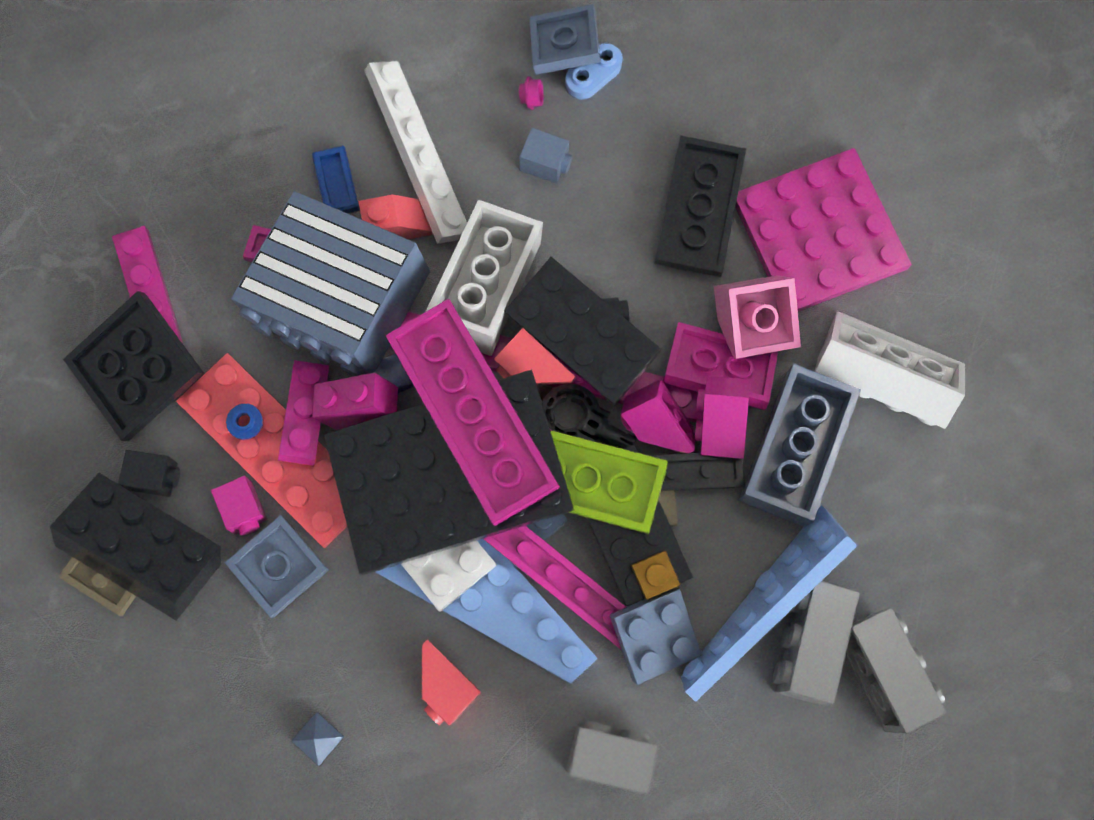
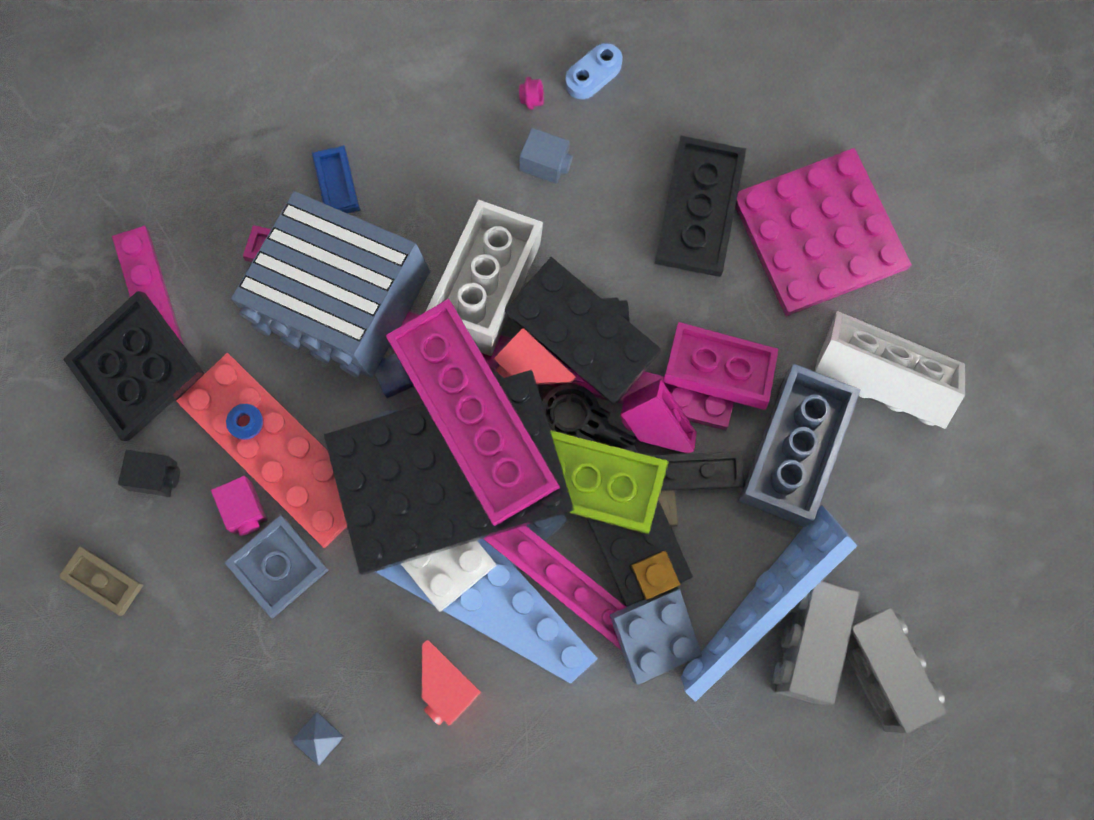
(136, 545): black brick -> none
(301, 430): dark pink plate -> none
(353, 400): dark pink brick -> none
(397, 215): coral slope -> none
(417, 150): white plate -> none
(564, 39): sand blue plate -> none
(612, 759): light grey brick -> none
(724, 416): dark pink brick -> none
(758, 315): bright pink slope -> none

